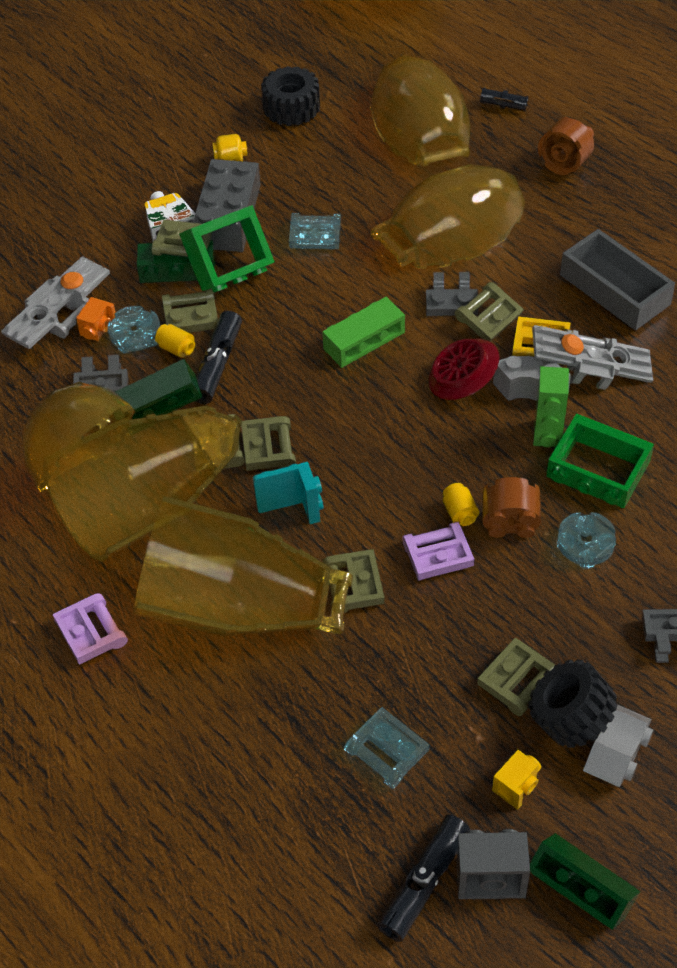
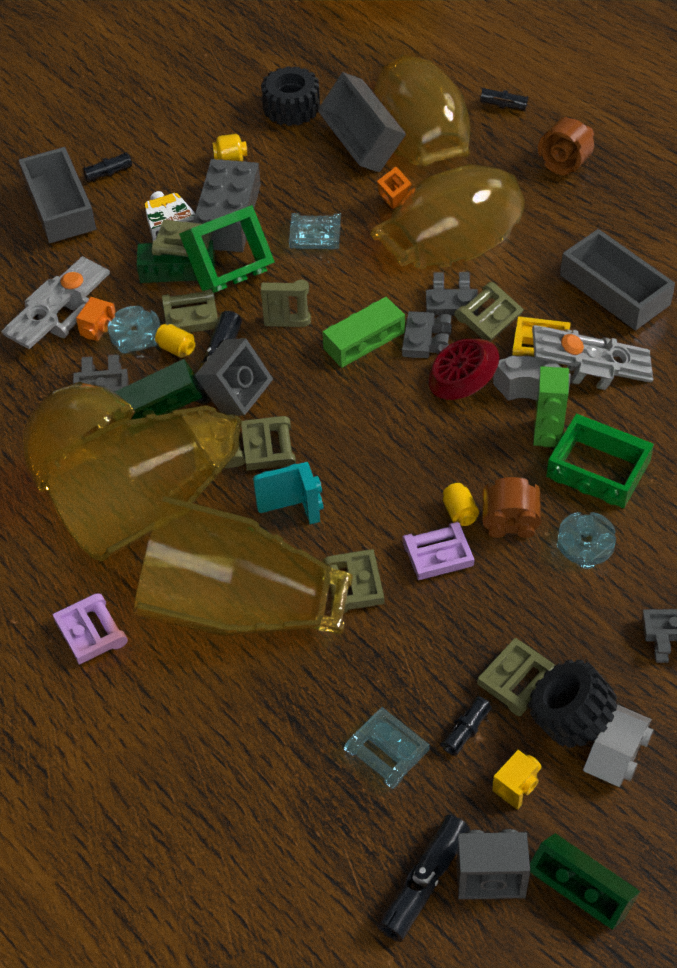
(57, 195): none -> dark grey piece
(107, 167): none -> black pin
(234, 377): none -> dark grey brick
(277, 306): none -> olive plate
(361, 122): none -> dark grey piece
(393, 187): none -> orange brick
(419, 331): none -> dark grey plate
(466, 726): none -> black pin

